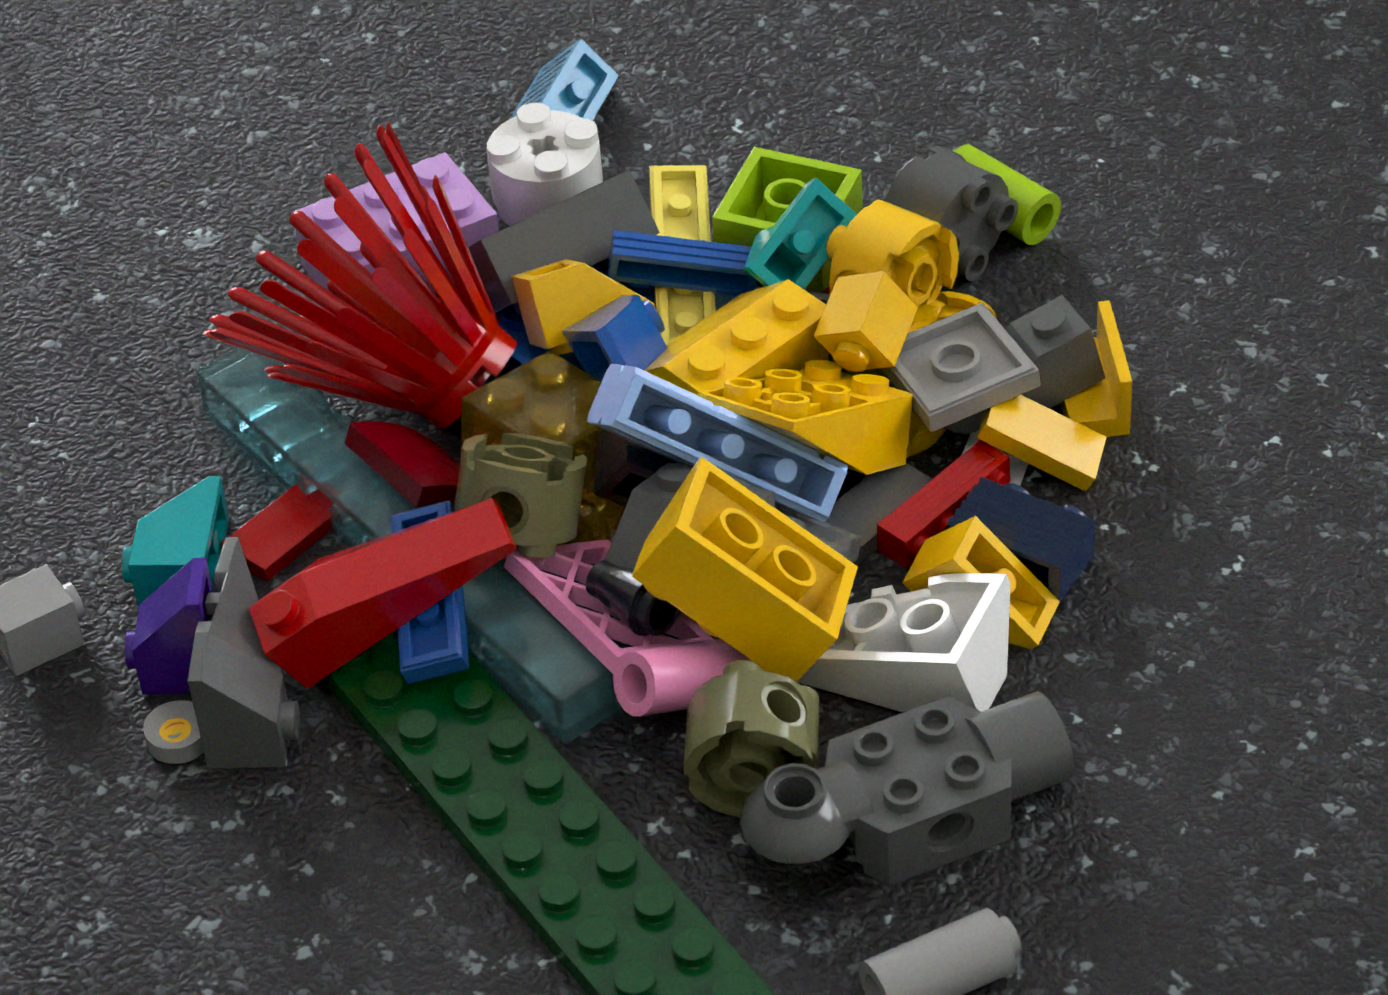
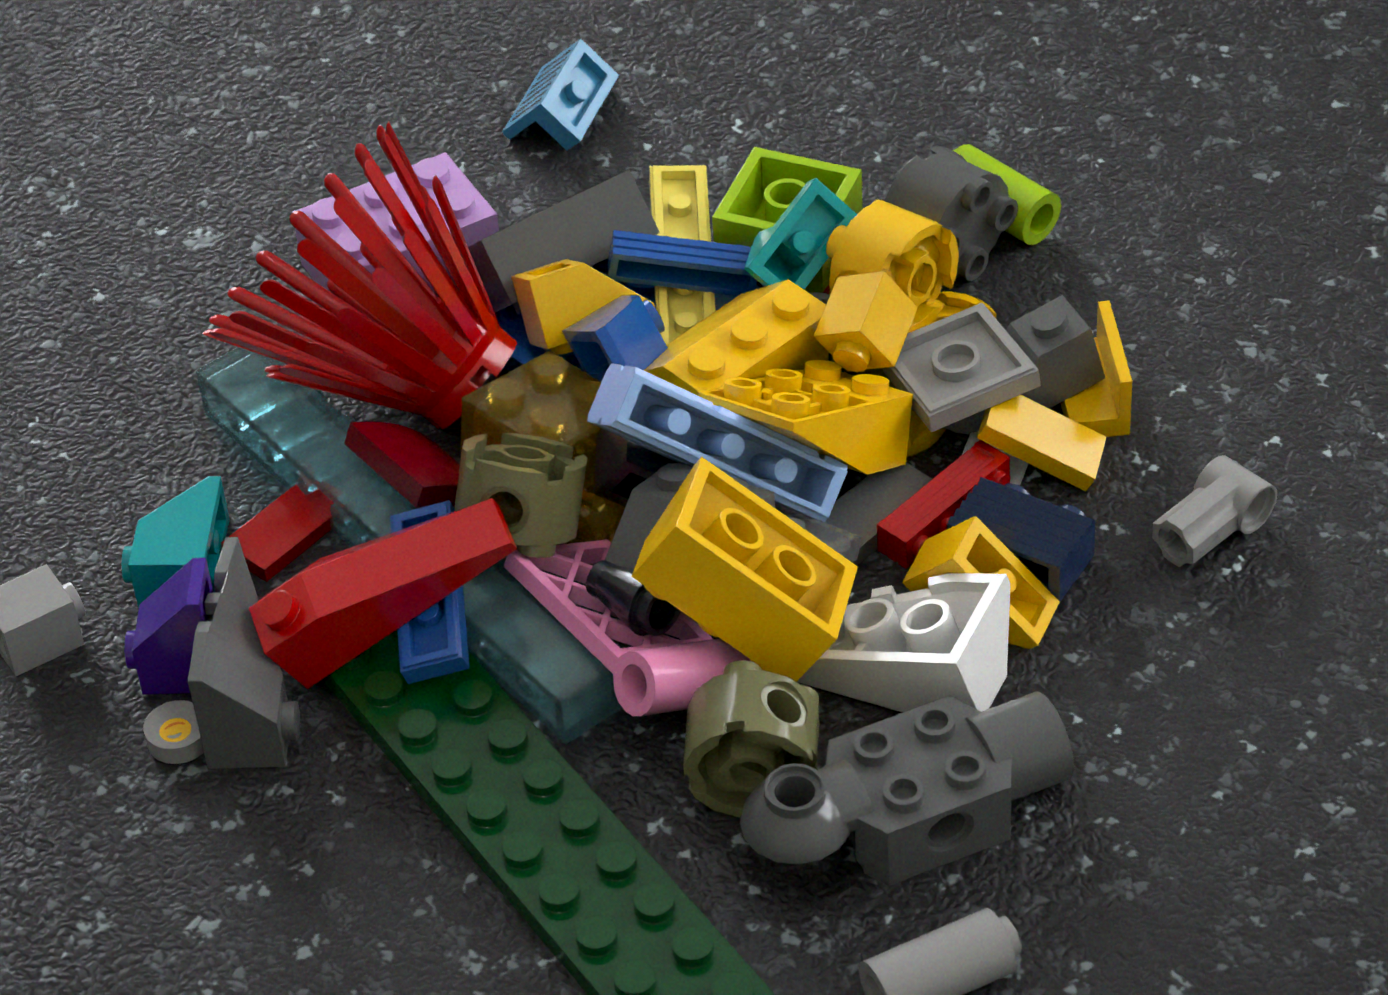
(541, 160): white brick -> none
(1222, 501): none -> light grey piece

